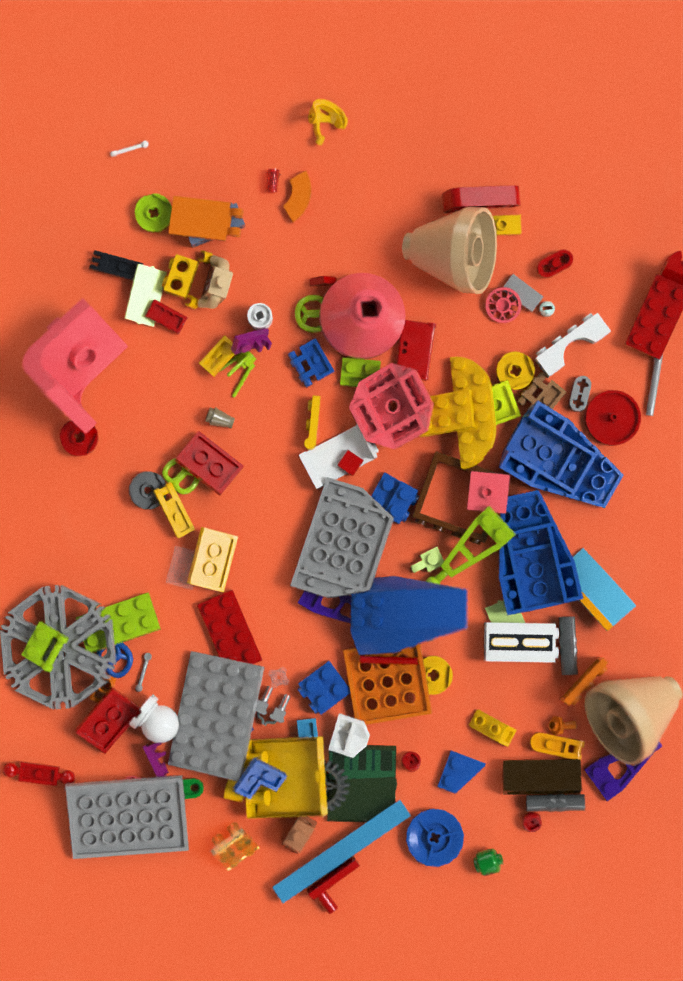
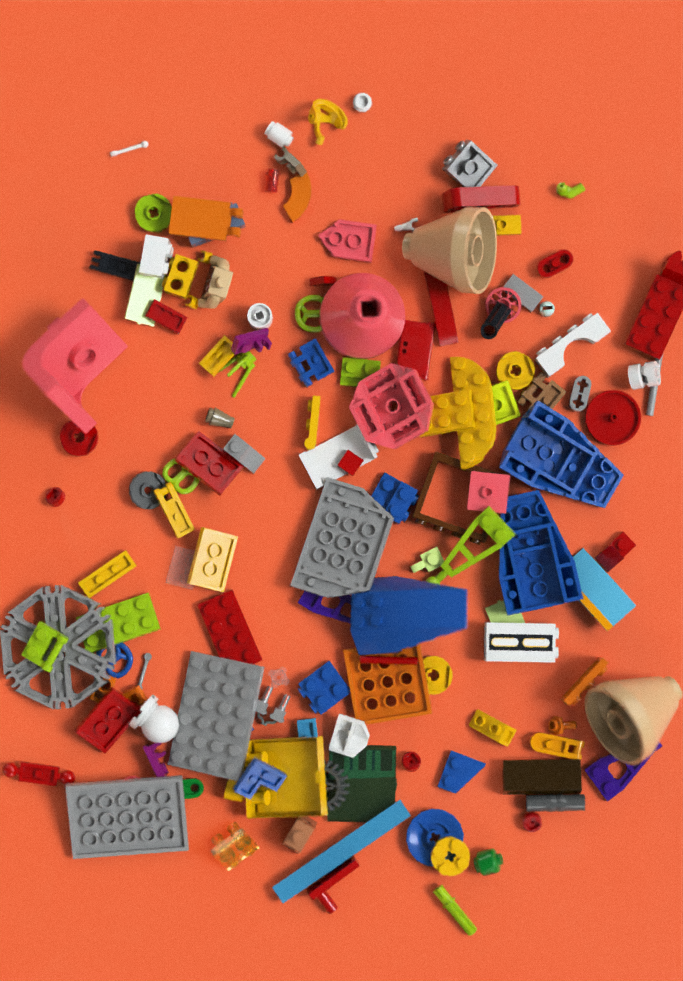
(55, 497): none -> red tile
(107, 574): none -> yellow plate
(136, 695): none -> orange tile
(156, 256): none -> white brick
(244, 453): none -> light grey arch
(279, 134): none -> white brick
(293, 165): none -> dark tan plate
(350, 240): none -> coral tile
(362, 102): none -> white plate
(406, 226): none -> white piece
(442, 310): none -> red slope
(445, 866): none -> yellow plate
(454, 909): none -> lime axle
(469, 165): none -> light grey plate
(496, 319): none -> black piece
(568, 645): dark grey axle -> none
(569, 192): none -> lime arm
(615, 551): none -> red slope
(644, 375): none -> white wheel

